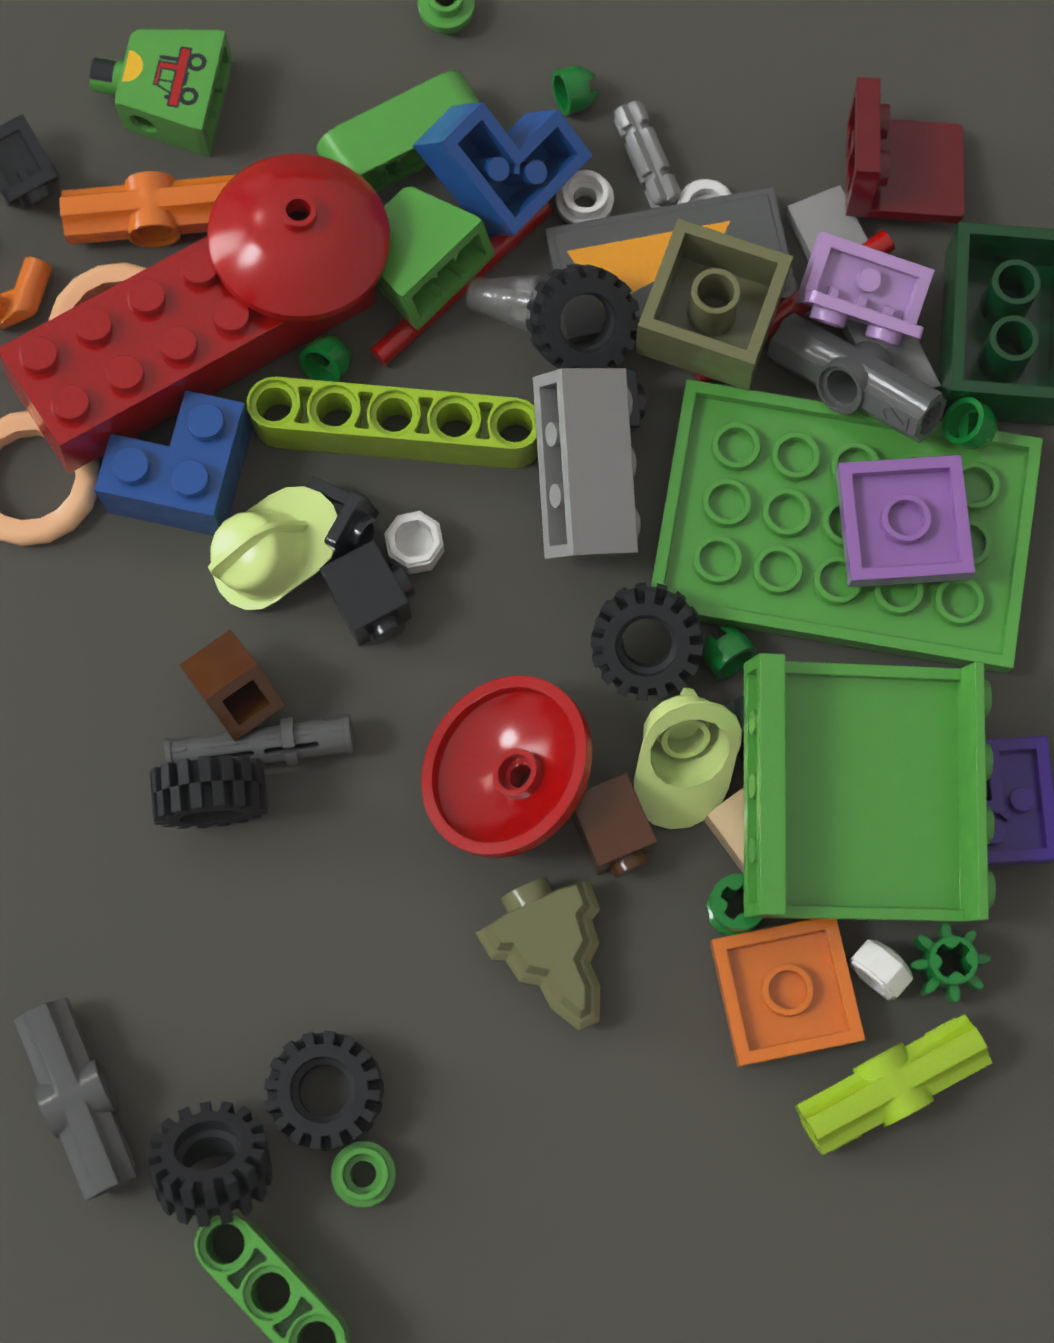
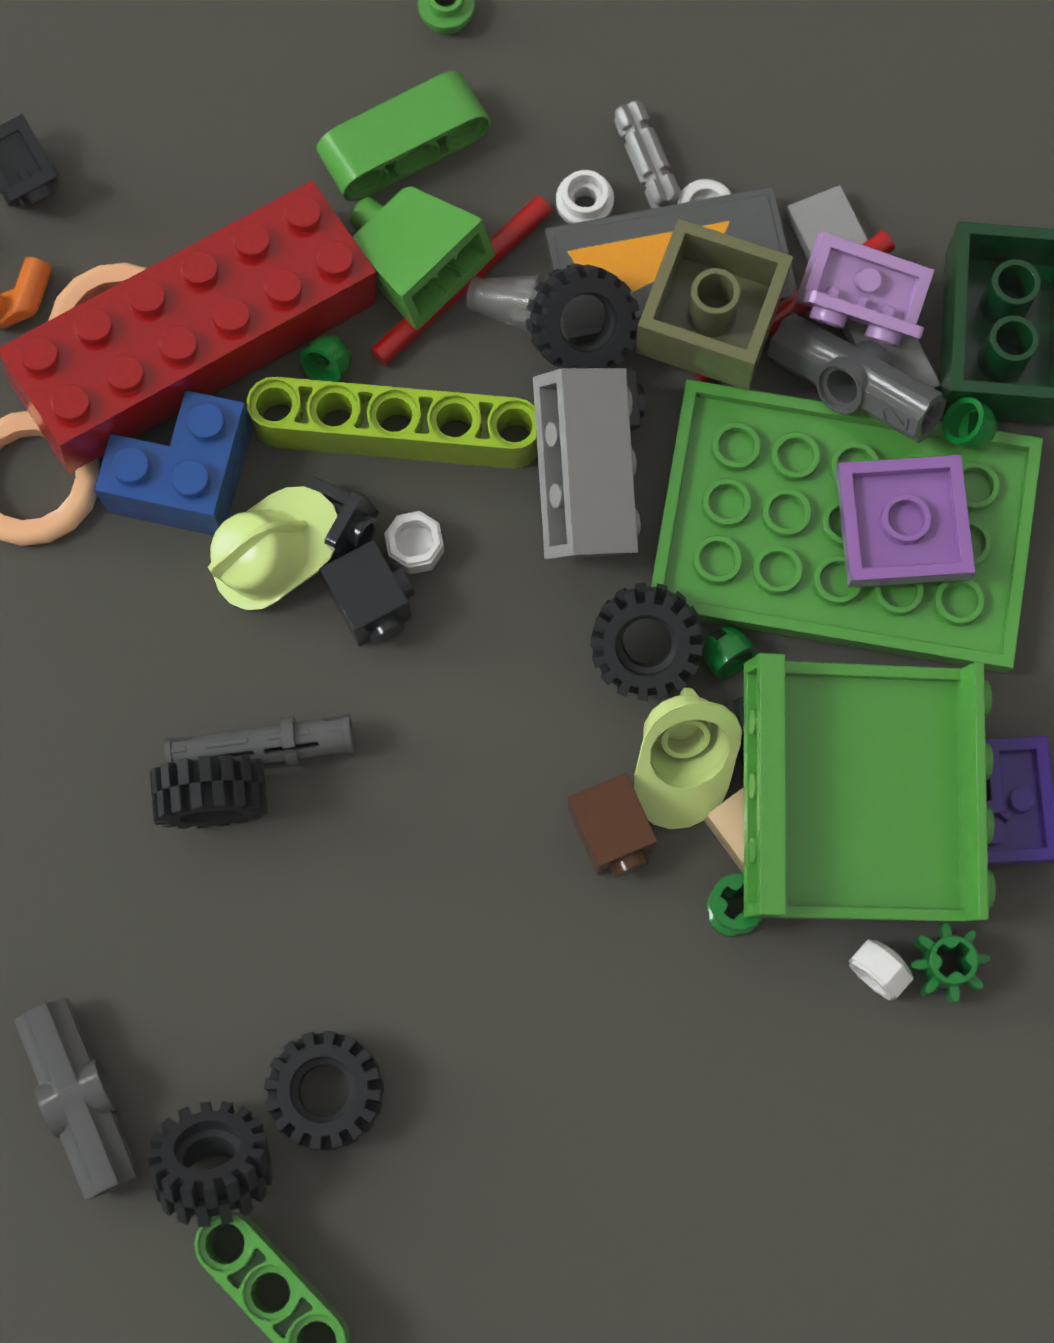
(146, 210): orange piece -> none
(169, 85): bright green torso -> none
(232, 685): reddish brown brick -> none
(306, 265): red dish -> none
(342, 1174): bright green plate -> none
(485, 752): red dish -> none
(502, 173): blue brick -> none
(550, 945): olive rock -> none
(572, 89): green hinge -> none
(786, 991): orange plate -> none
(893, 1084): lime piece -> none
(901, 165): dark red bracket -> none

